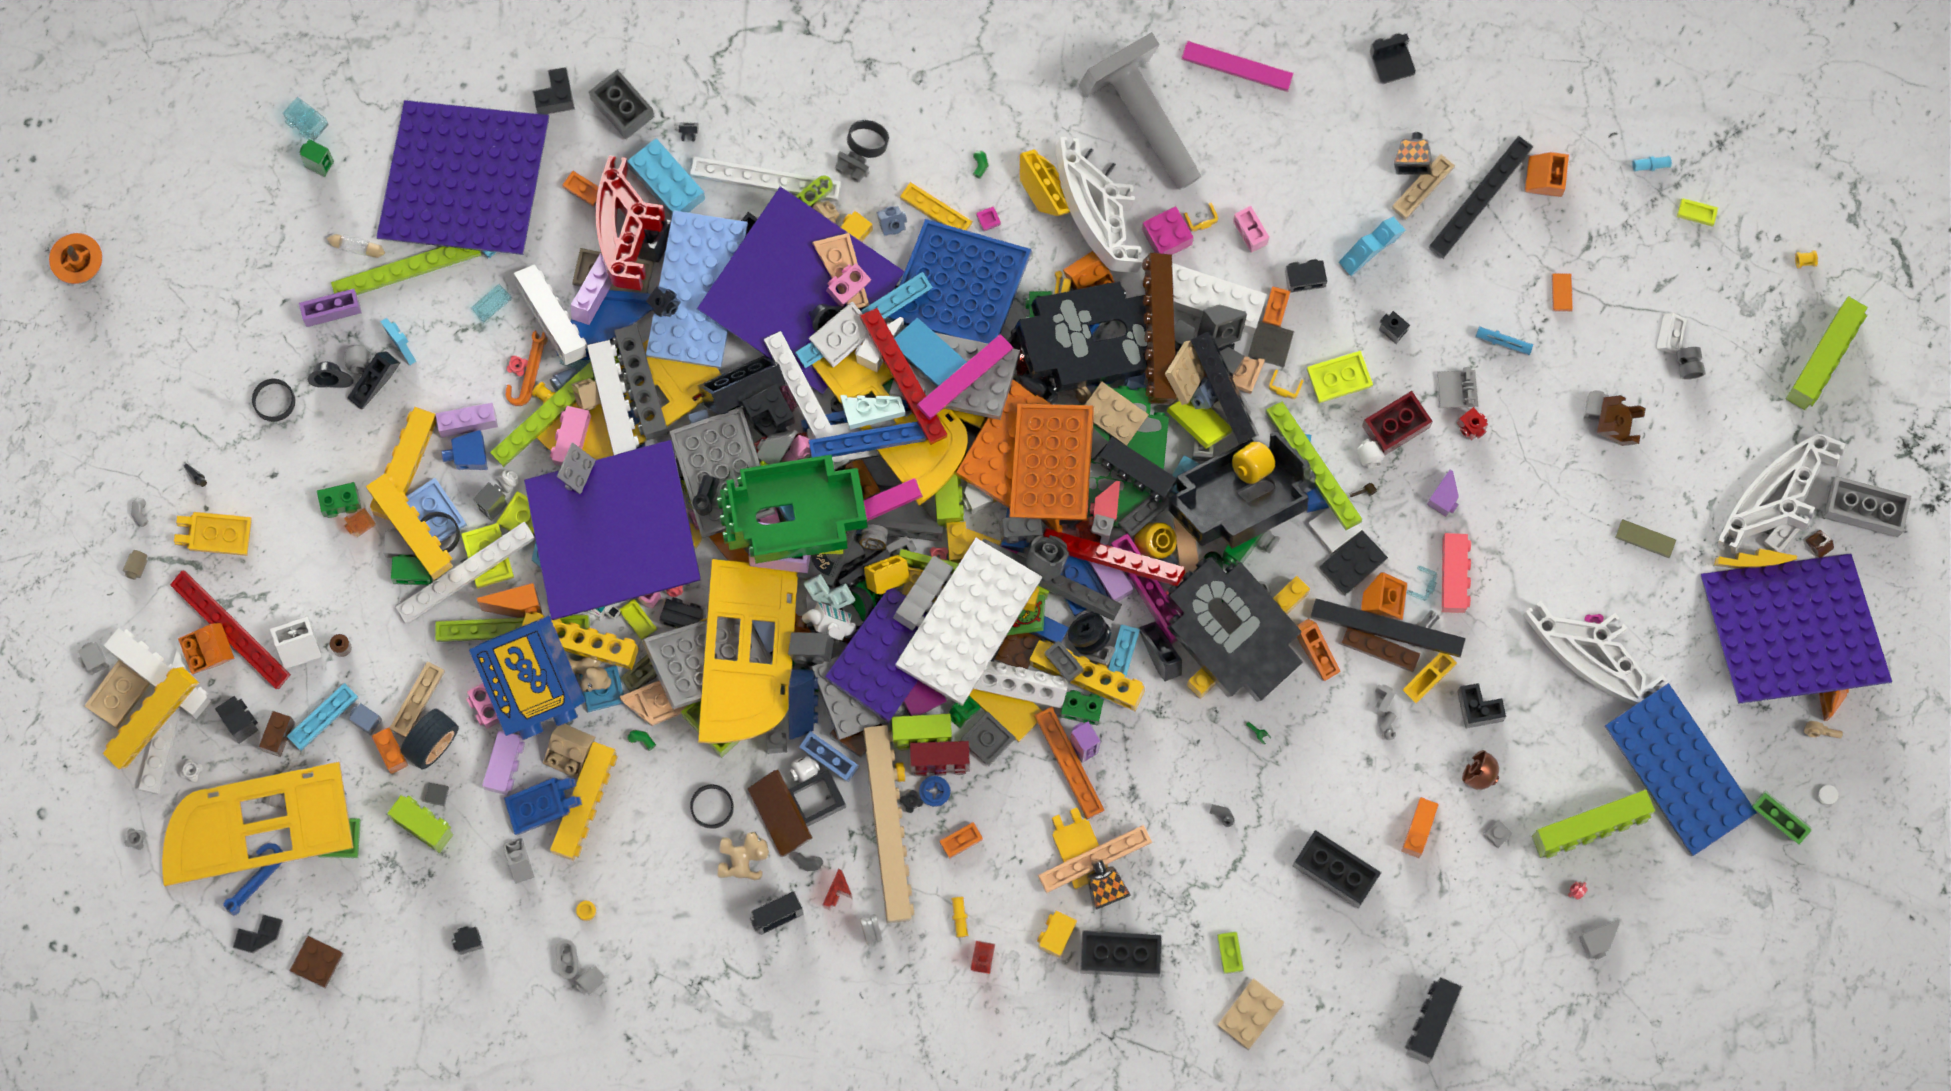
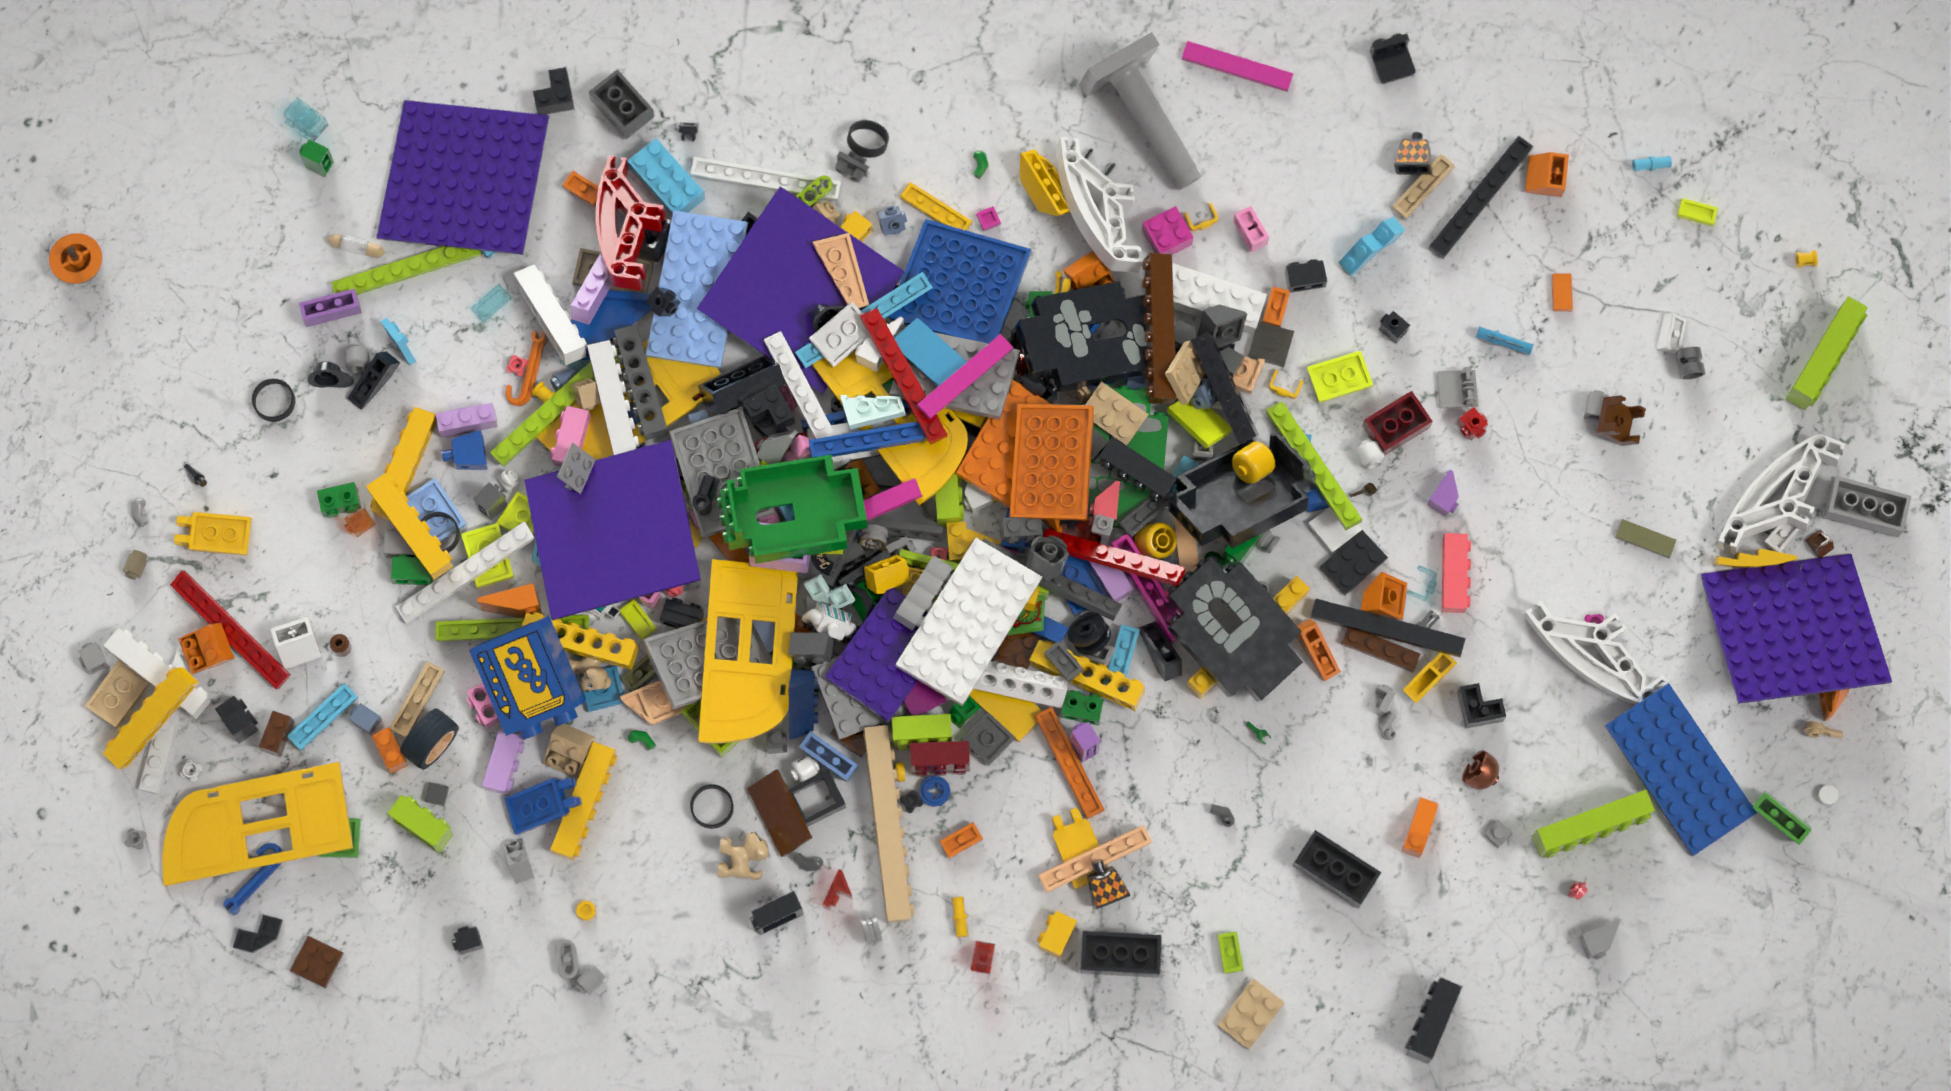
(851, 288): bright pink brick -> none

